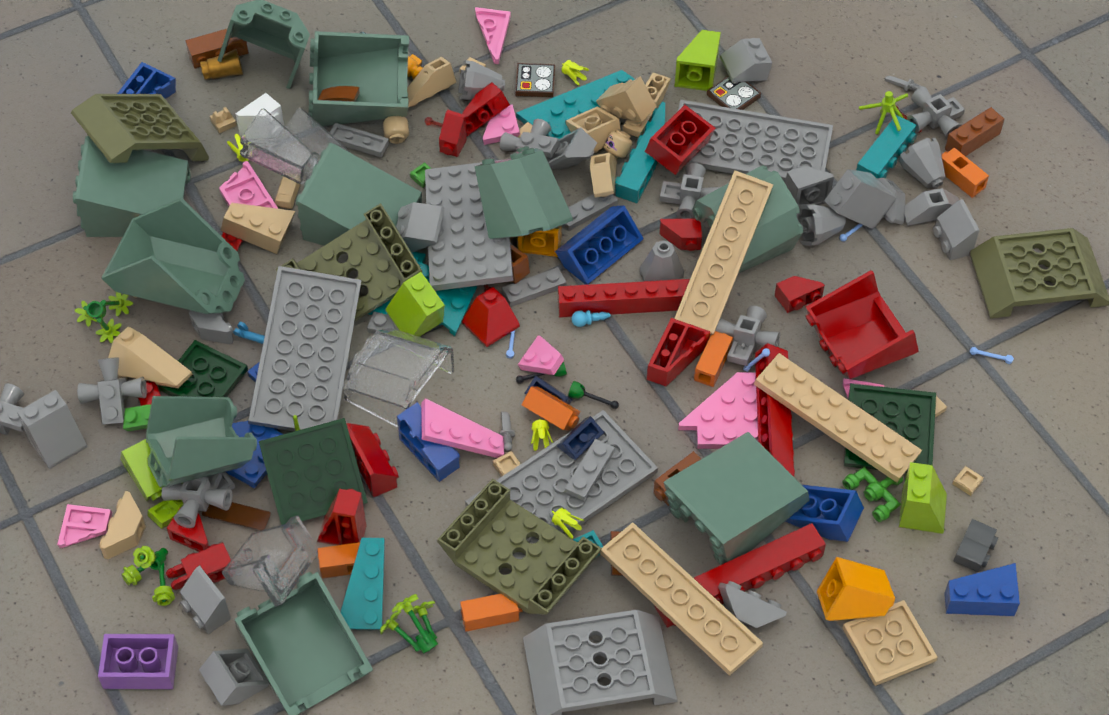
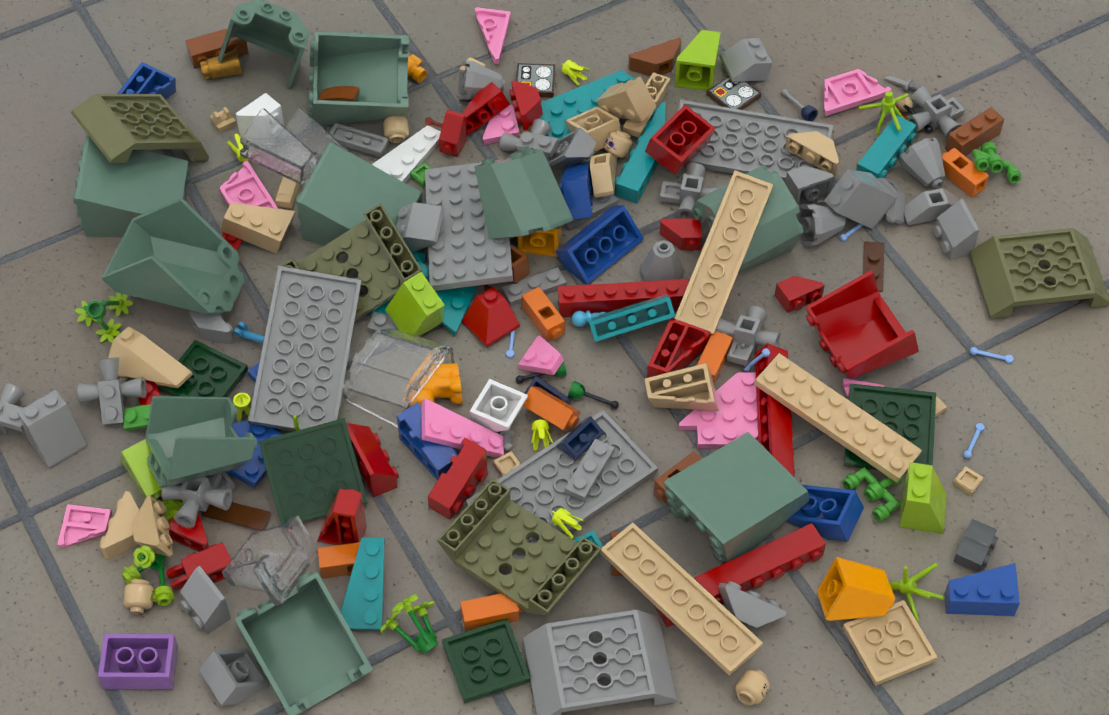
(138, 596): none -> tan head
(151, 527): none -> tan slope
(242, 402): none -> neon yellow piece
(409, 154): none -> white wing
(431, 79): tan slope -> none
(442, 384): none -> light orange animal
(460, 481): none -> red wedge
(486, 660): none -> dark green plate
(497, 406): none -> white slope
(526, 103): none -> red slope
(543, 314): none -> orange brick
(576, 188): none -> blue wedge
(631, 317): none -> teal brick
(656, 59): none -> dark orange slope
(683, 389): none -> tan wedge
(752, 687): none -> tan head
(808, 112): none -> dark blue hinge
(814, 149): none -> tan slope
(850, 91): none -> bright pink wing
(874, 260): none -> reddish brown piece
(906, 105): none -> tan hinge
(908, 587): none -> lime plant
(979, 428): none -> light blue hinge
(986, 159): none -> bright green piece

